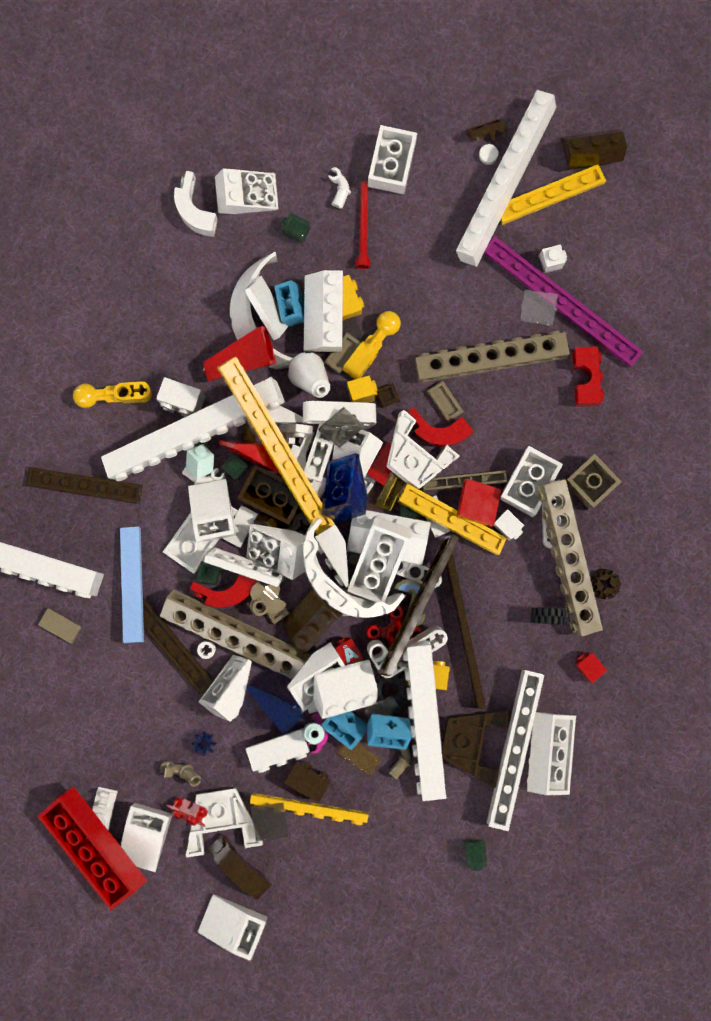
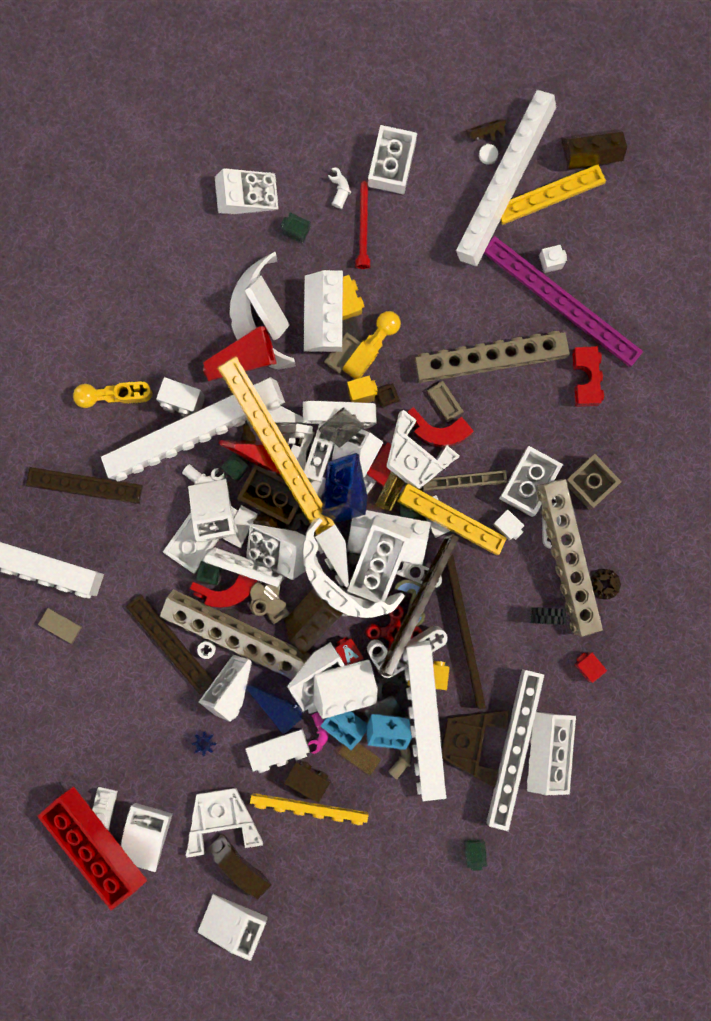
(131, 585): light blue tile -> none
(184, 771): dark tan piece -> none
(192, 815): red hinge -> none
(196, 219): white arch -> none
(199, 461): light aqua brick -> none
(269, 821): clear smoke piece -> none
(290, 303): dark azure brick -> none
(307, 733): light aqua brick -> none
(309, 374): white cone -> none
(478, 502): red tile -> none
(539, 307): clear piece -> none

